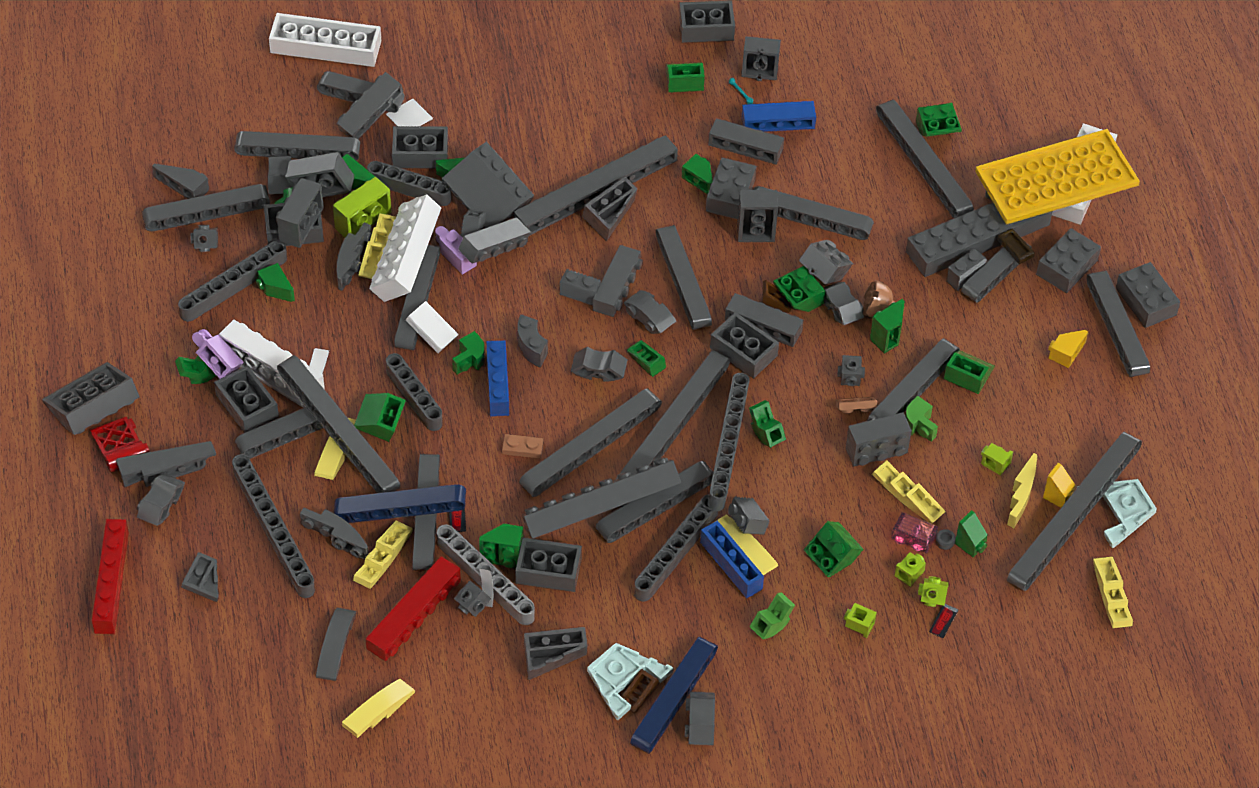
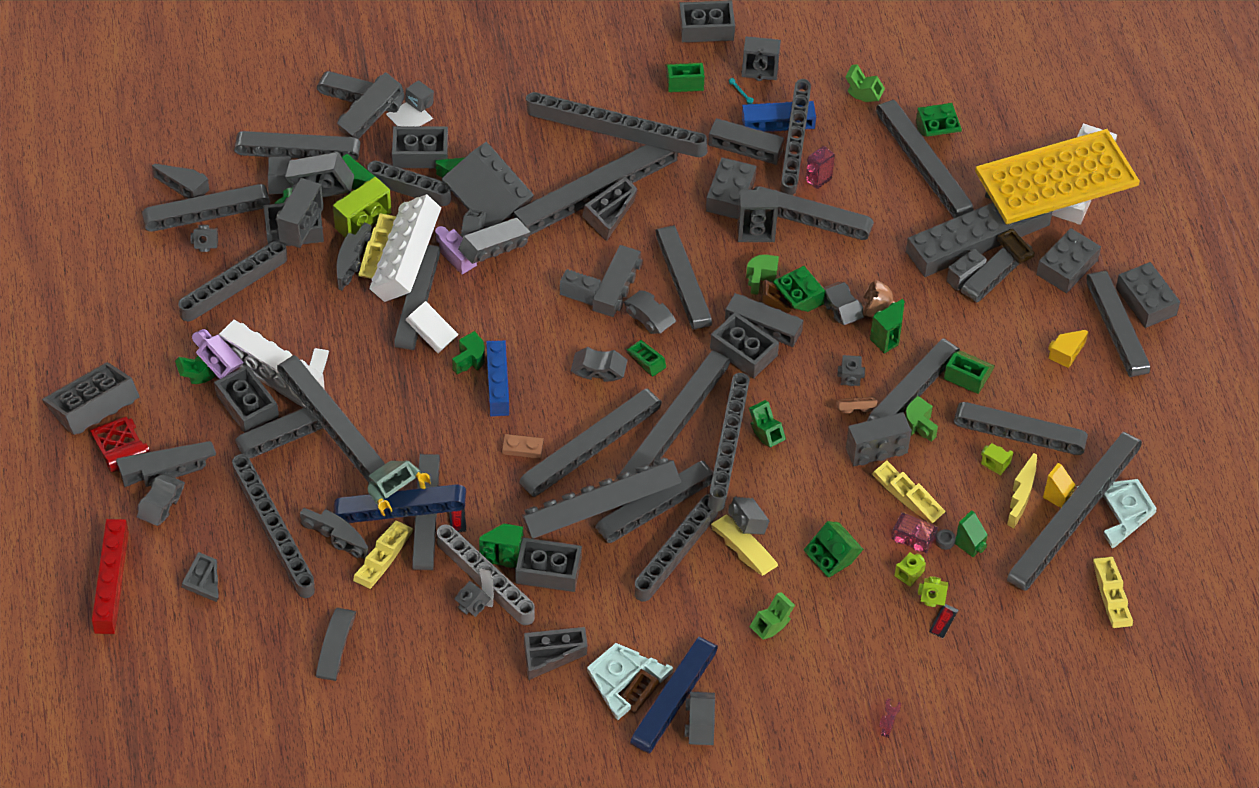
(275, 283): green slope -> none
(325, 39): white brick -> none
(331, 459): light yellow slope -> none
(377, 707): light yellow slope -> none
(379, 415): green slope -> none
(391, 478): none -> sand green torso
(413, 609): red brick -> none
(414, 392): dark grey beam -> none
(419, 96): none -> dark grey brick
(531, 342): dark grey brick -> none
(617, 124): none -> dark grey beam
(698, 173): green slope -> none
(732, 559): blue brick -> none
(761, 268): none -> bright green brick
(795, 129): none -> dark grey beam
(820, 167): none -> clear pink brick
(827, 261): dark grey brick -> none
(860, 619): lime brick -> none
(863, 88): none -> bright green brick
(888, 721): none -> clear pink plate
(1021, 428): none -> dark grey beam

